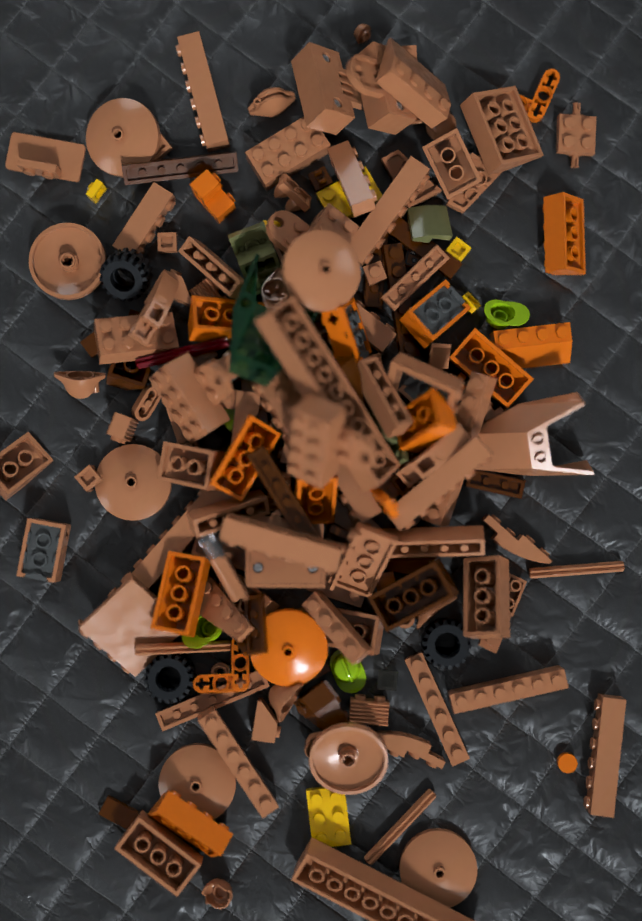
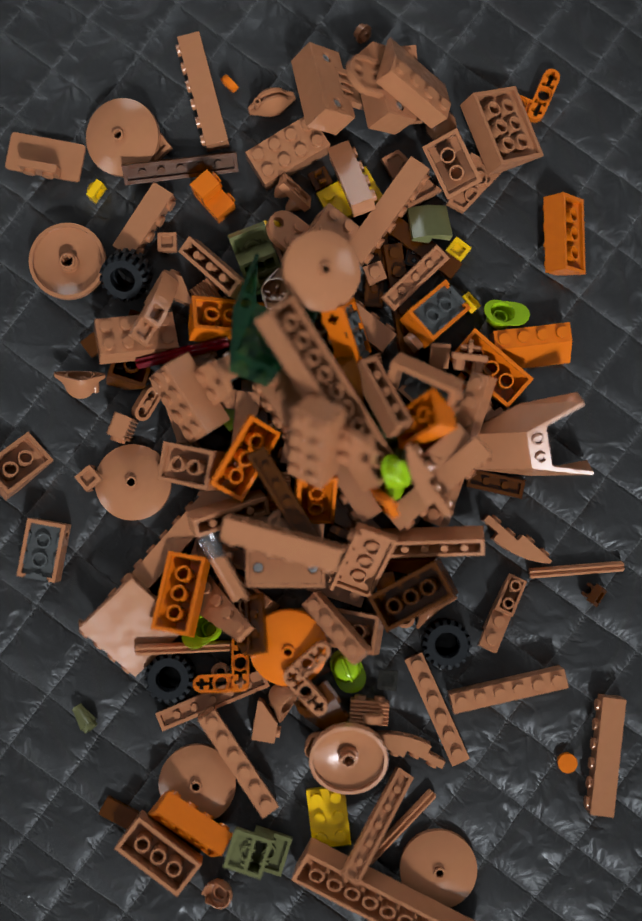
(84, 718): none -> olive cone
(229, 83): none -> orange tile
(257, 851): none -> olive bracket
(302, 673): none -> nougat beam
(373, 718): none -> nougat tile
(376, 826): none -> nougat plate
(396, 475): none -> lime piece
(412, 342): none -> nougat tile
(421, 474): none -> nougat slope
(478, 360): none -> nougat hips
(486, 597): nougat brick -> none
(576, 135): nougat plate -> none
(596, 594): none -> reddish brown tile

